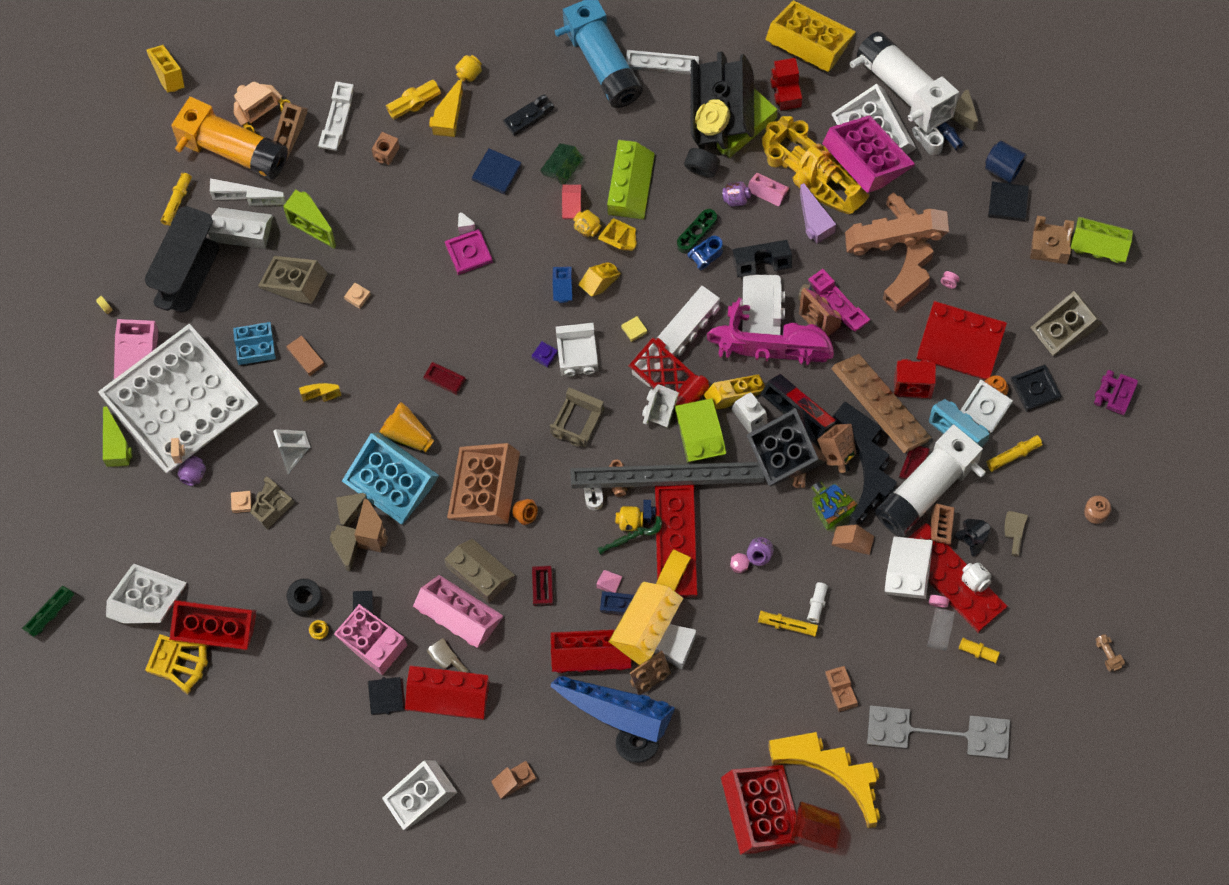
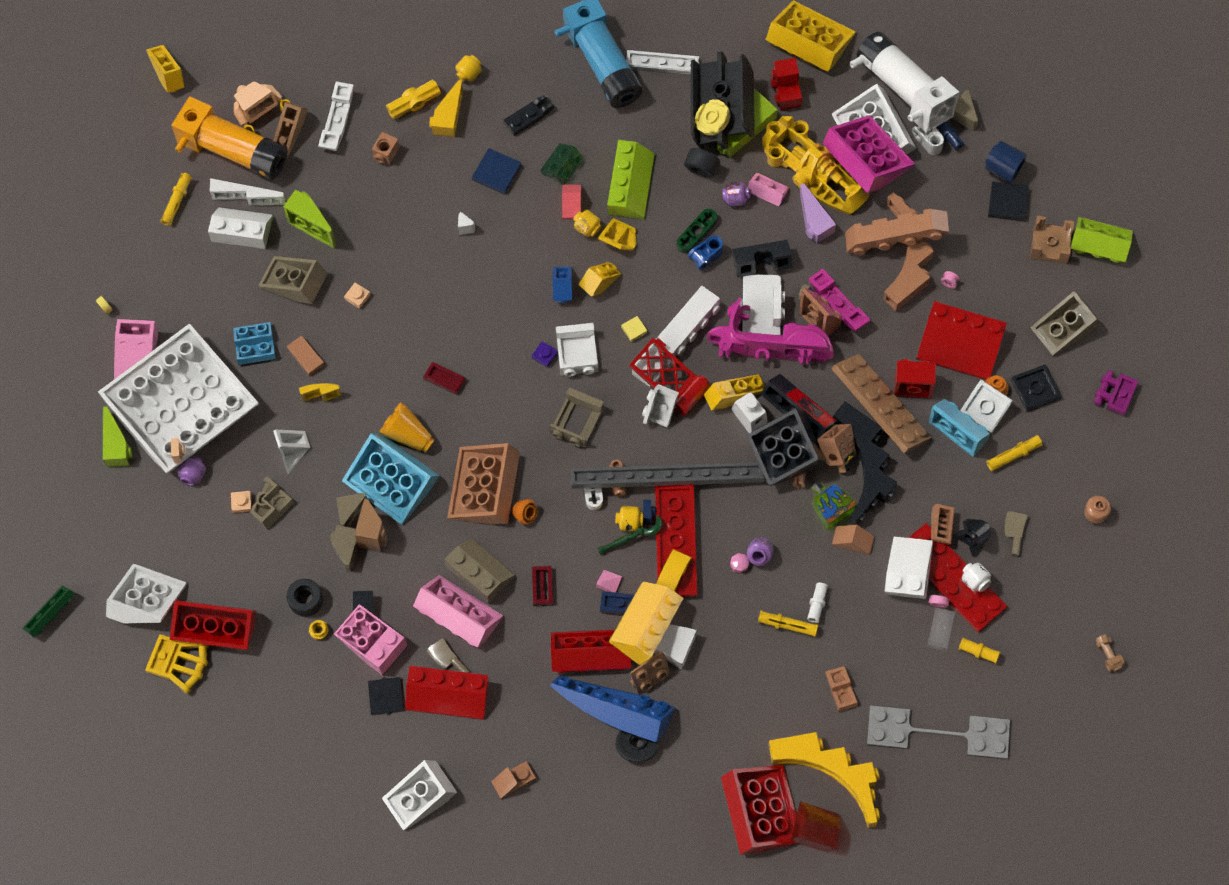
(182, 260): black piece -> none
(468, 251): dark pink tile -> none
(700, 430): lime slope -> none
(913, 460): dark red tile -> none
(951, 460): white piece -> none

